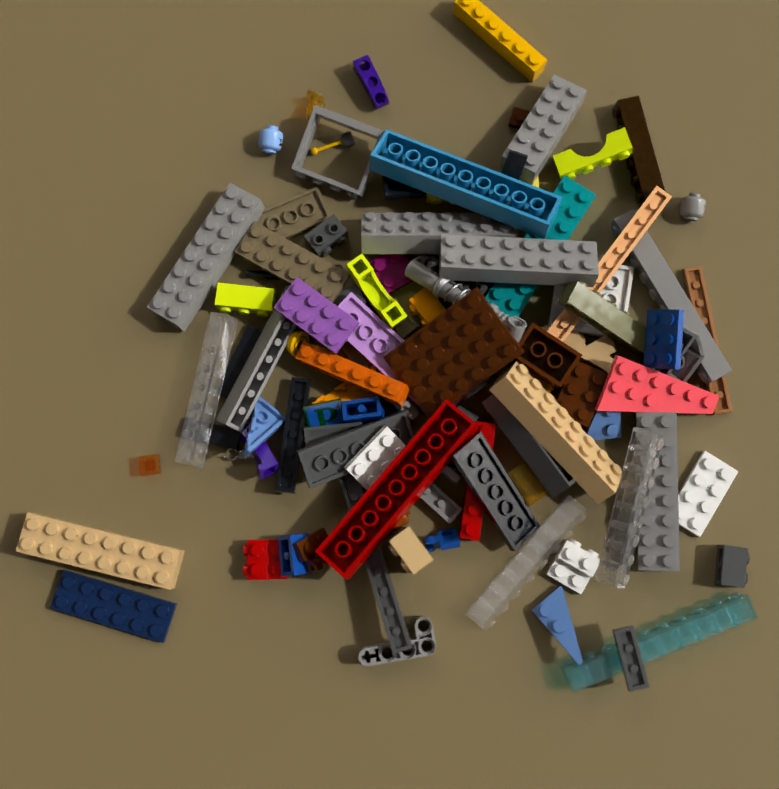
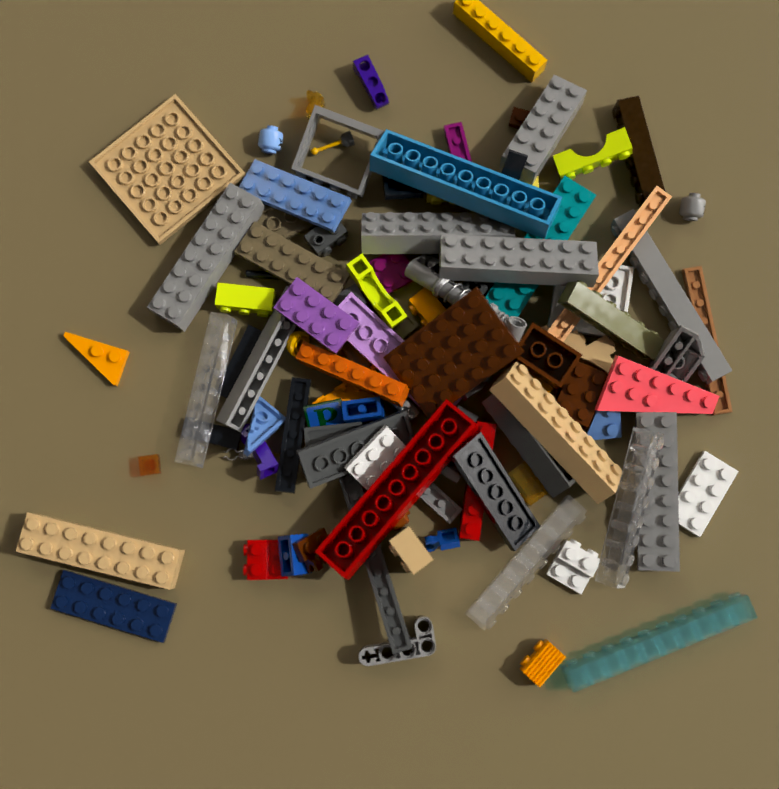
(105, 358): none -> light orange wing
(167, 169): none -> tan plate
(295, 195): none -> medium blue plate
(457, 140): none -> magenta plate
(541, 662): none -> light orange brick
(556, 618): medium blue wing -> none
(630, 658): dark grey plate -> none
(664, 339): blue plate -> none
(731, 566): dark grey brick -> none

